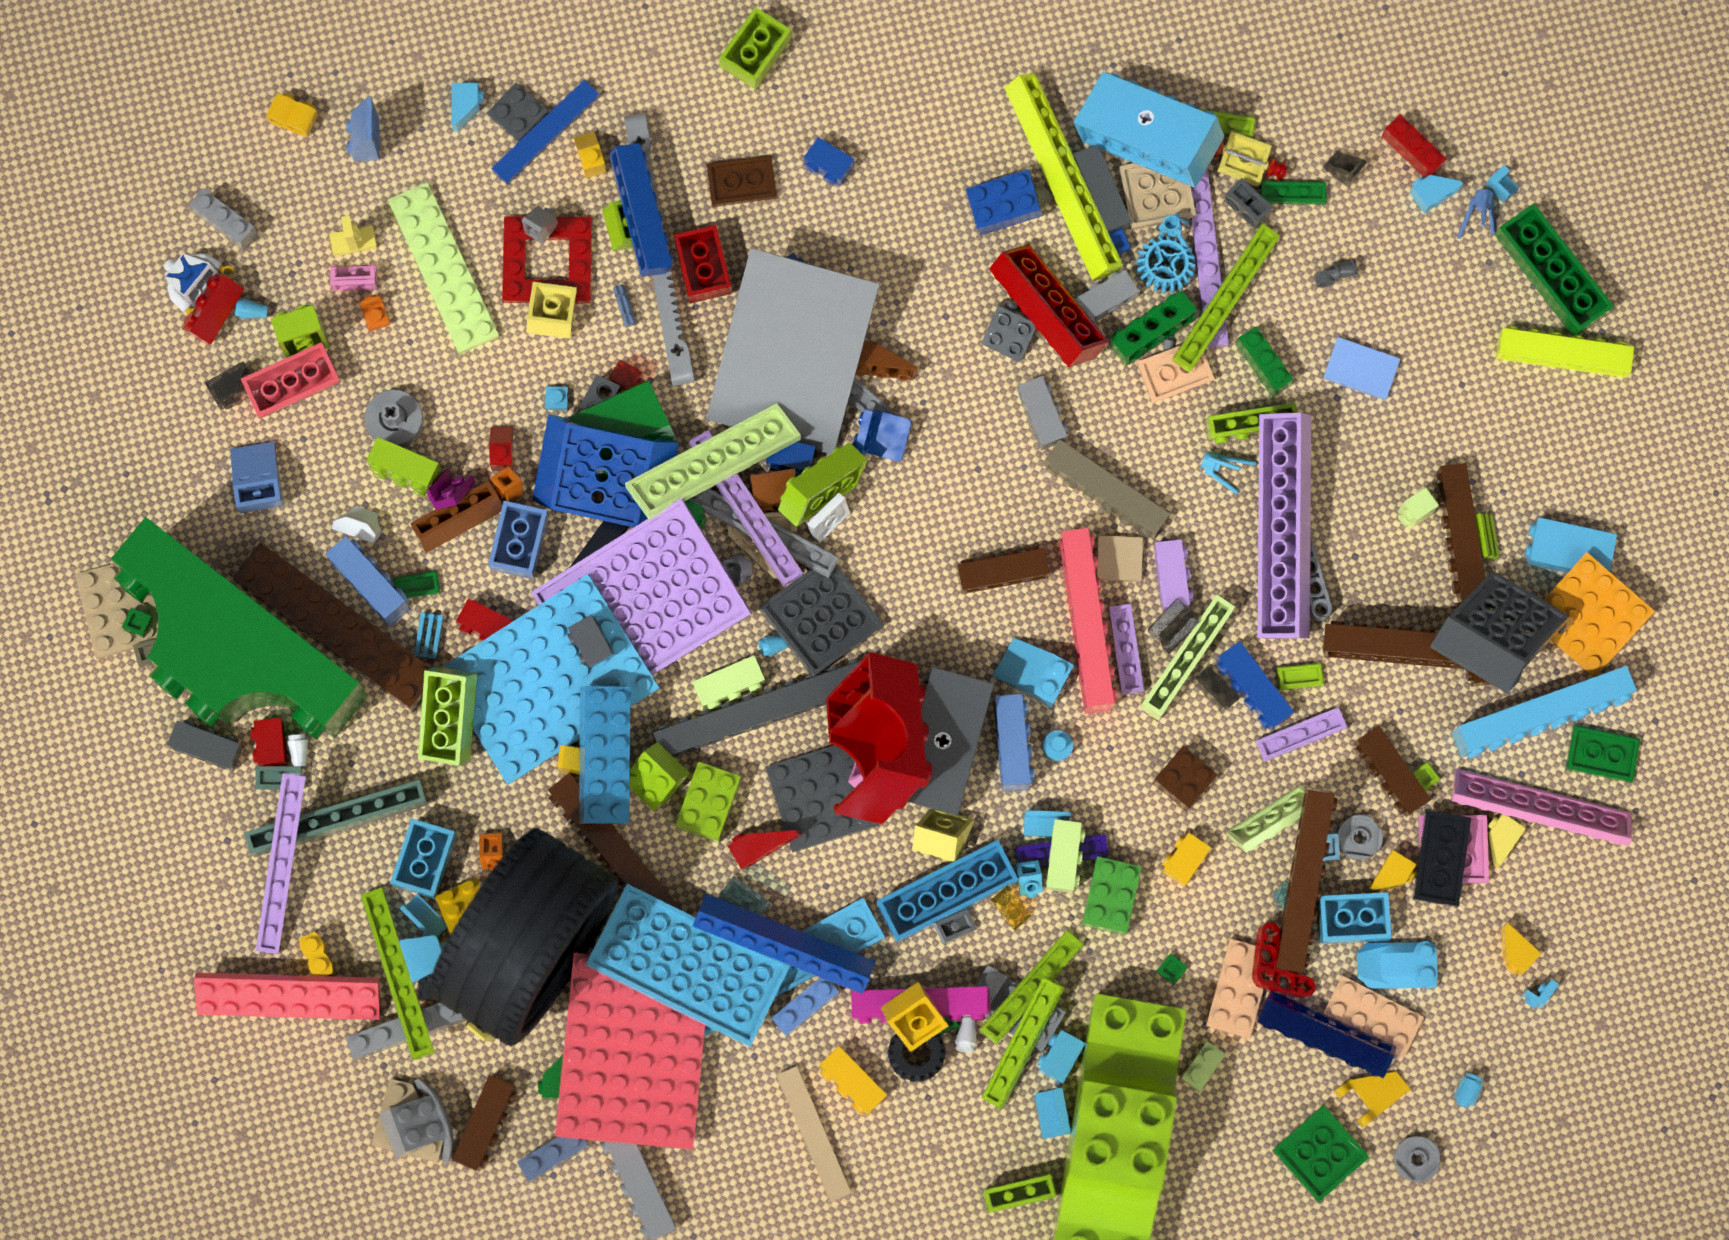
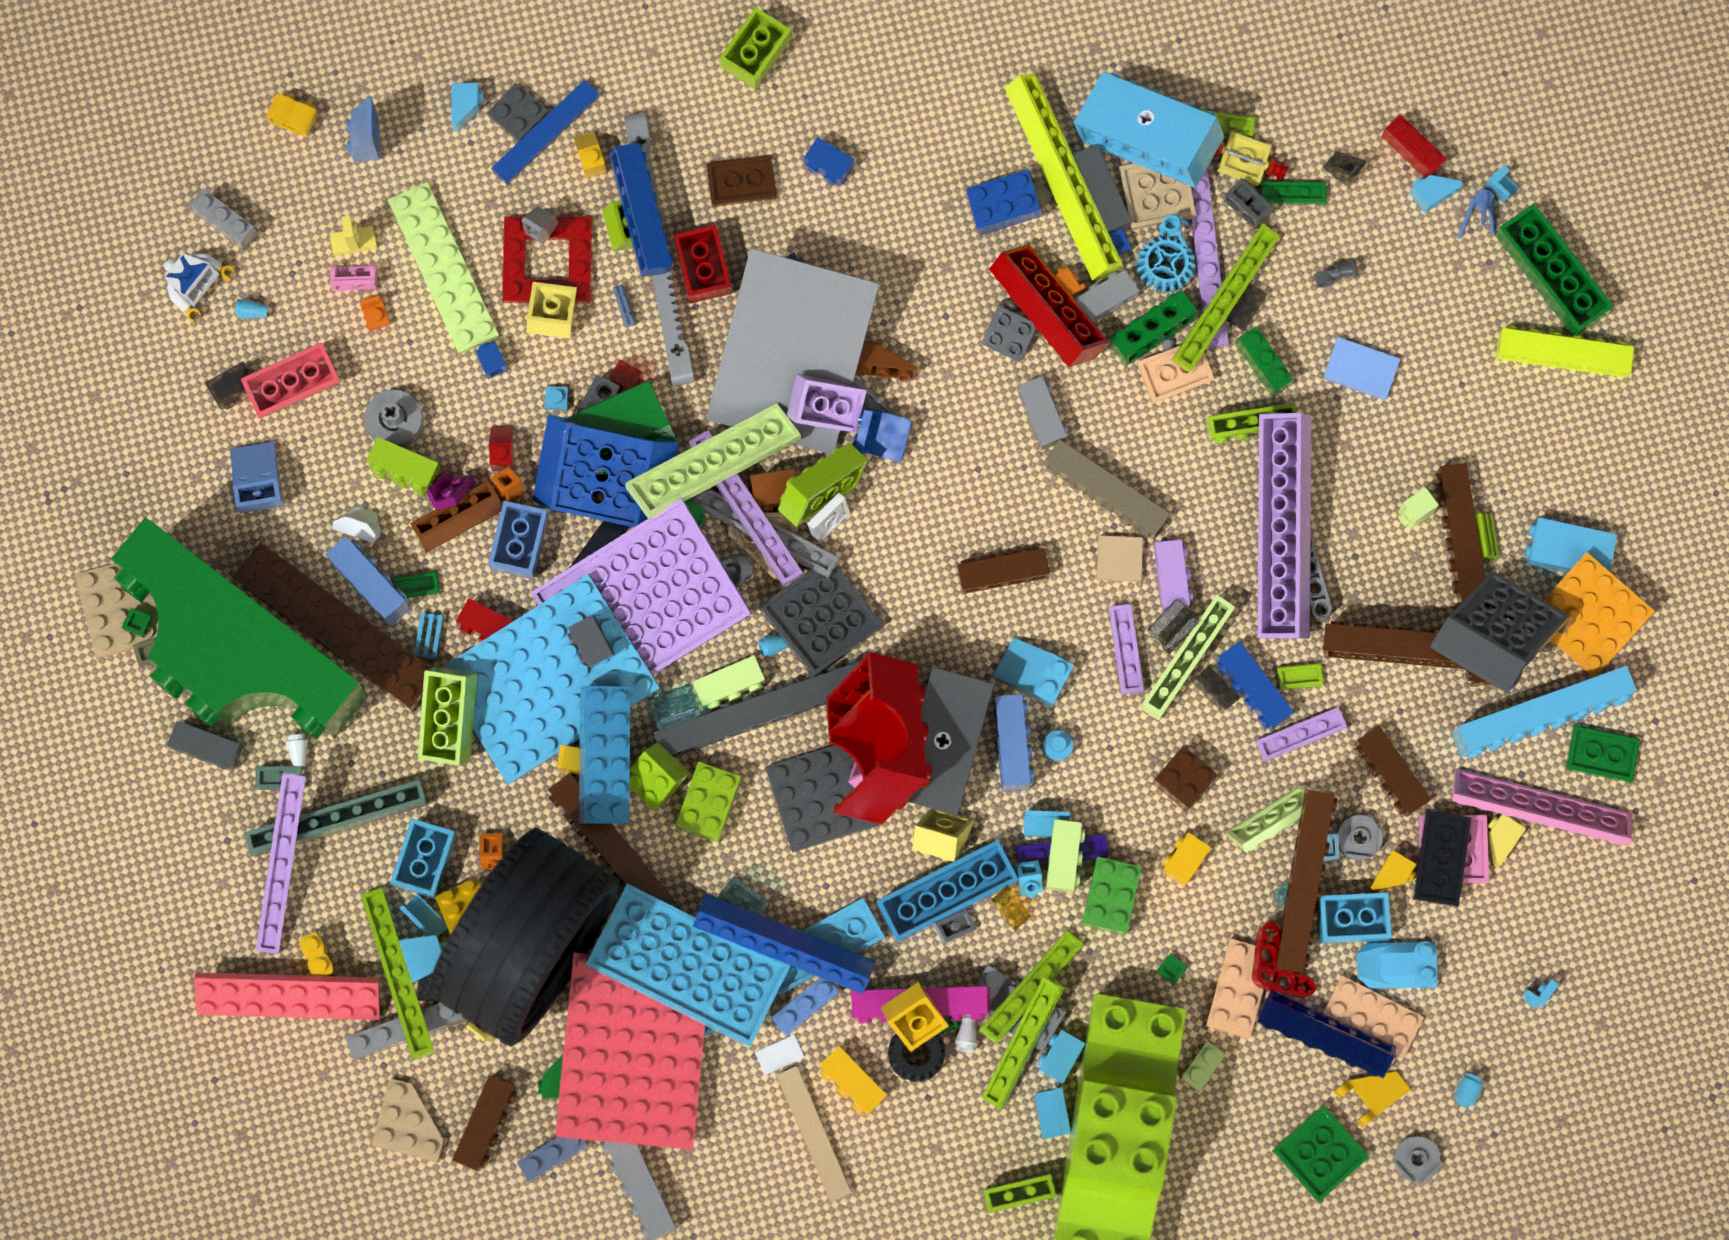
(212, 308): red brick -> none
(270, 742): red brick -> none
(299, 330): lime brick -> none
(419, 1124): light grey piece -> none
(491, 360): none -> blue brick
(674, 707): none -> clear light blue plate
(753, 847): red slope -> none
(779, 1055): none -> white sticker
(794, 456): blue brick -> none
(826, 403): none -> lavender slope
(1069, 280): none -> orange brick
(1086, 620): coral brick -> none
(1214, 460): medium azure plant -> none
(1246, 307): none -> clear smoke plate
(1426, 775): lime tile -> none
(1517, 951): yellow slope -> none

